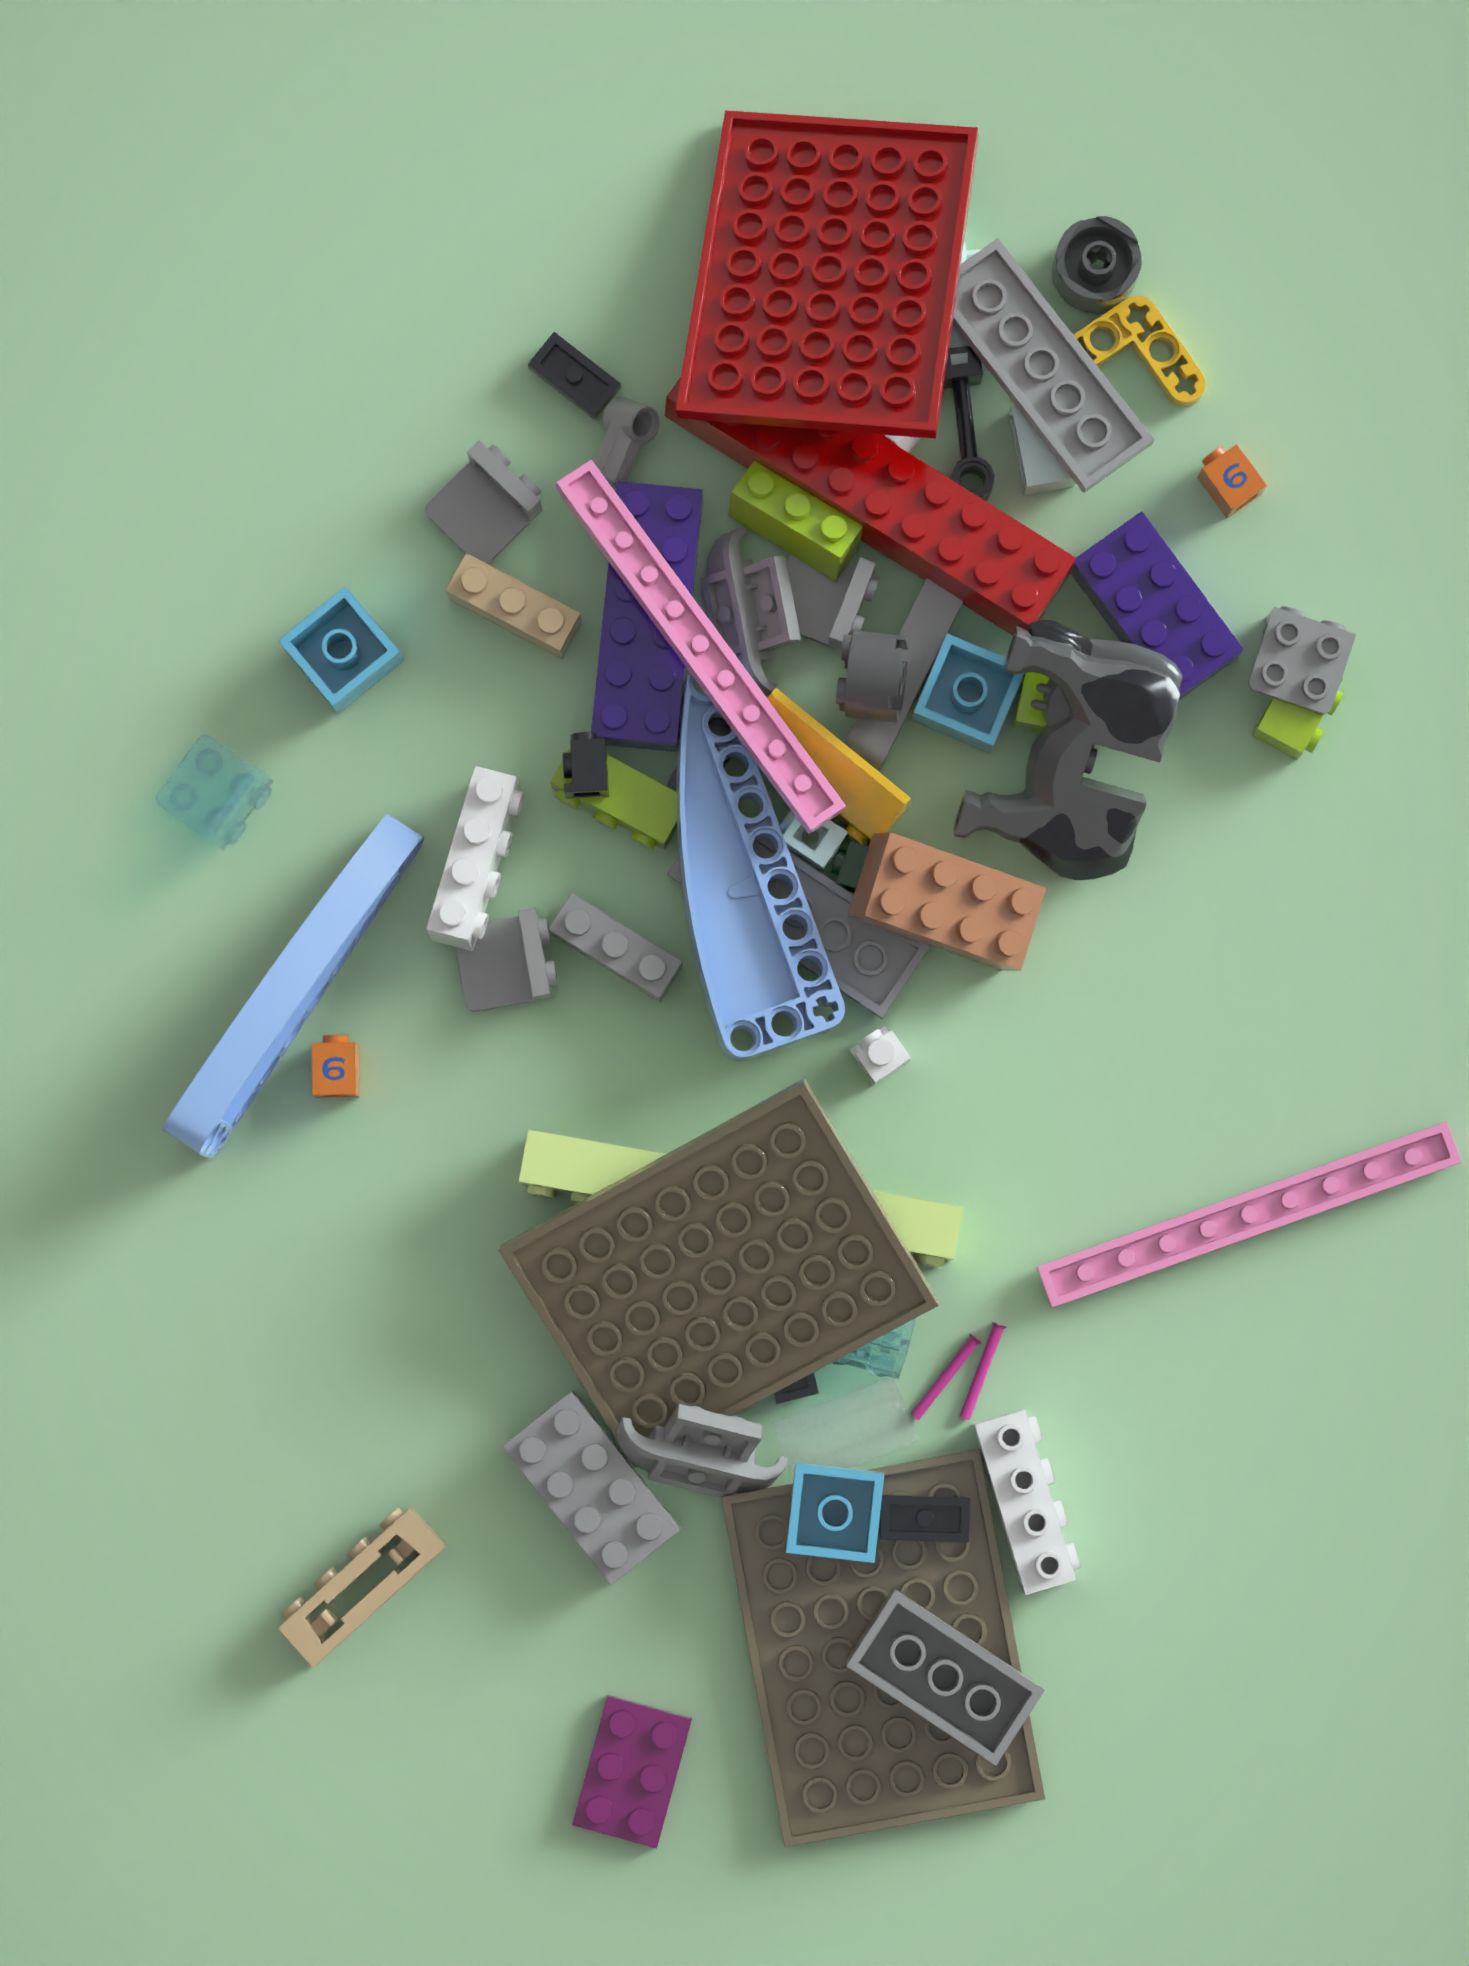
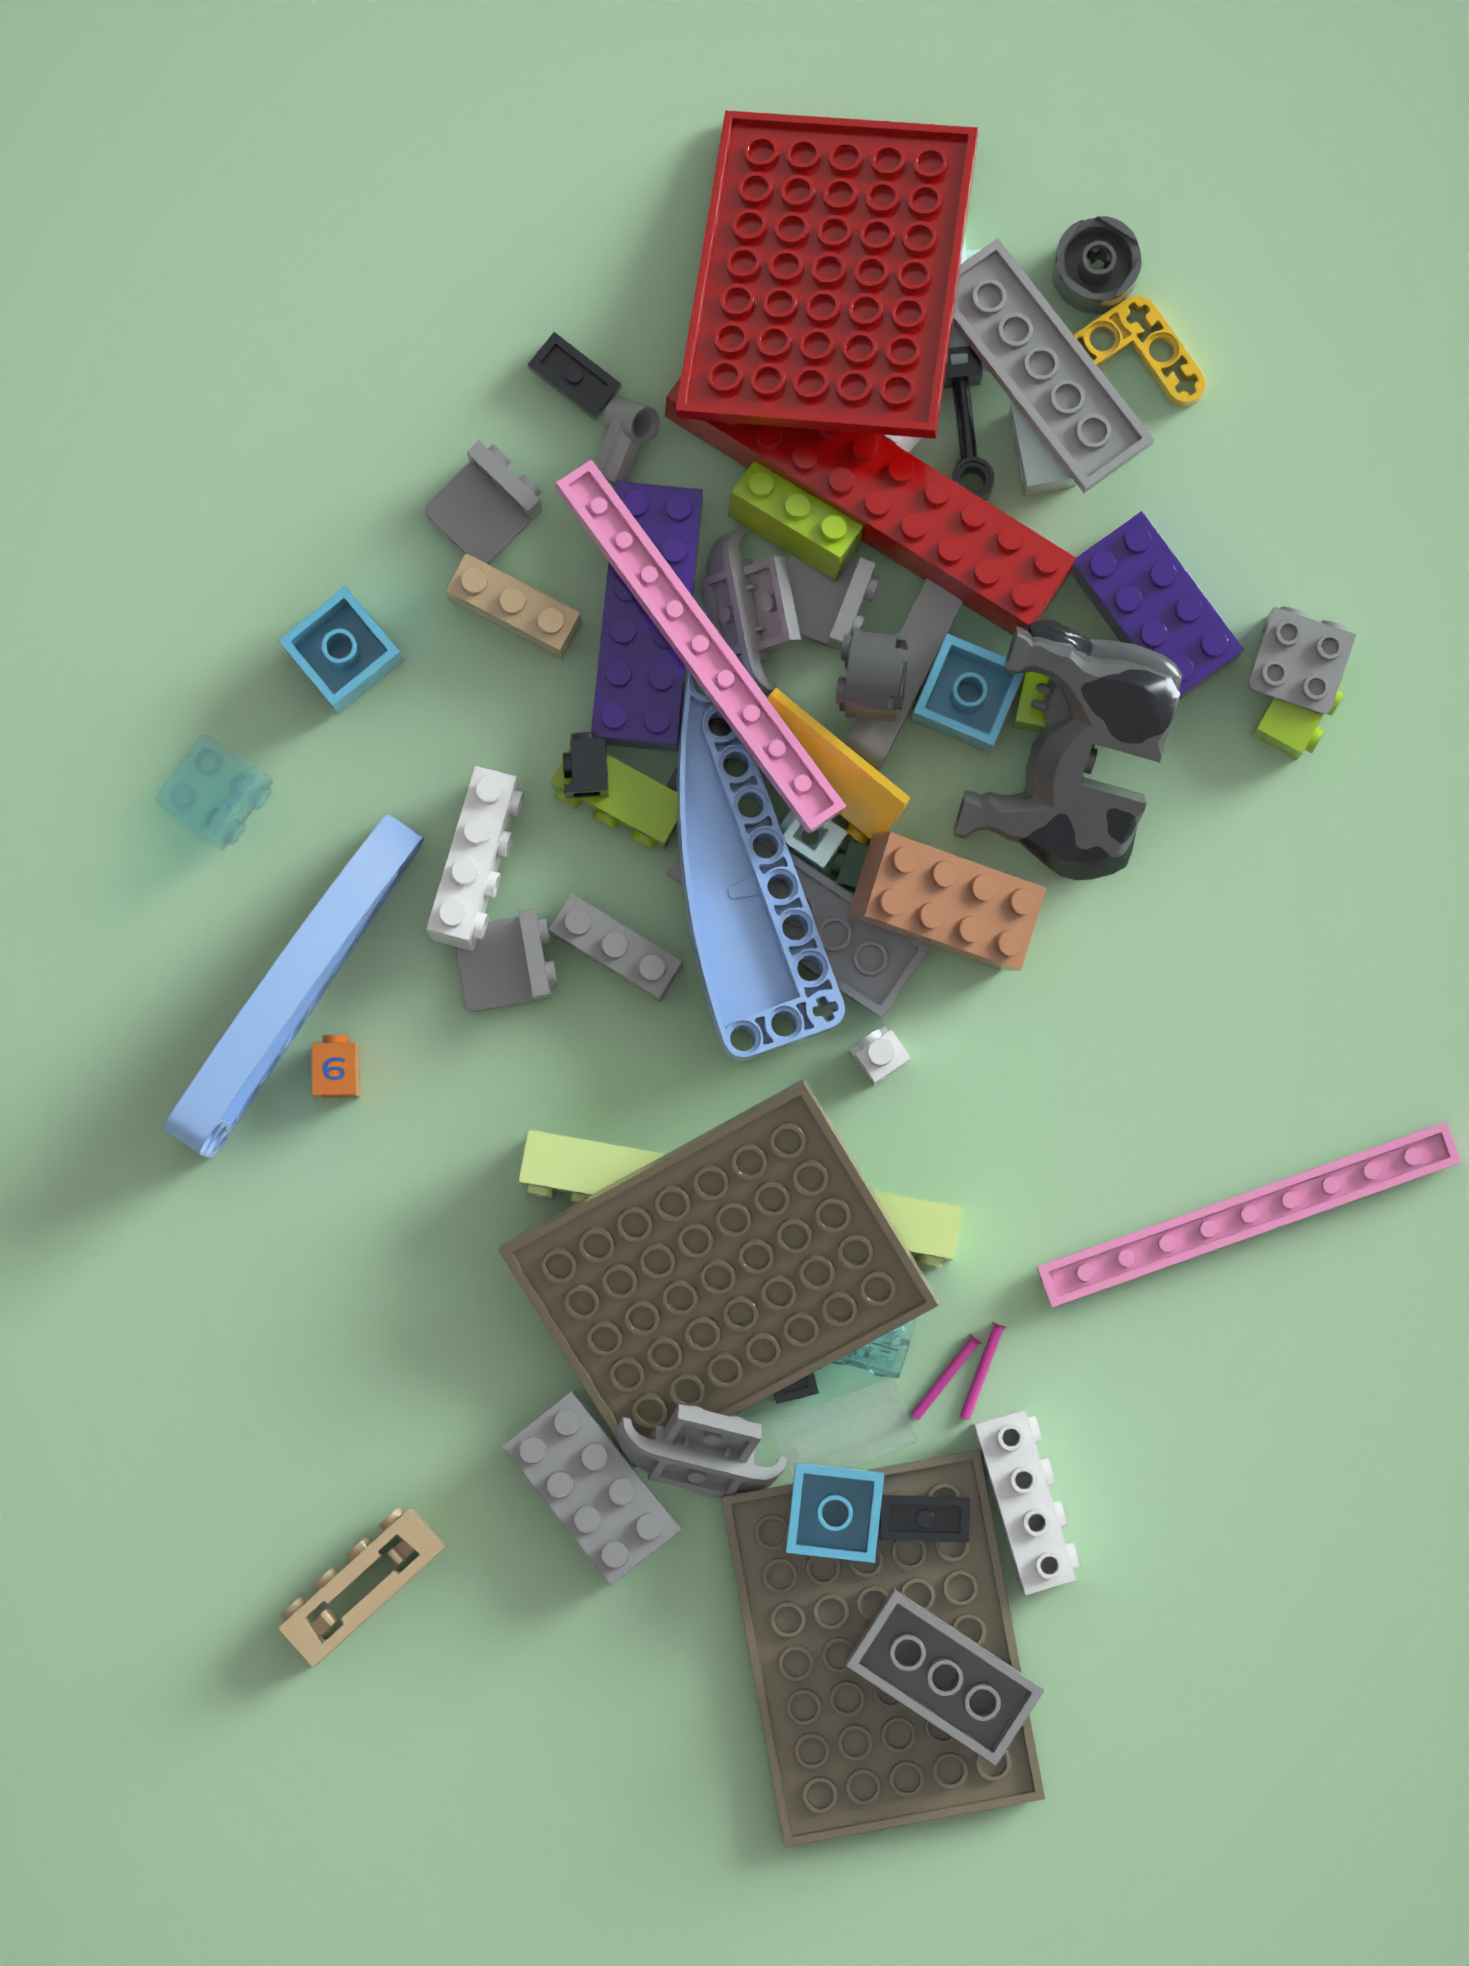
(632, 1771): magenta plate -> none
(1230, 479): orange brick -> none

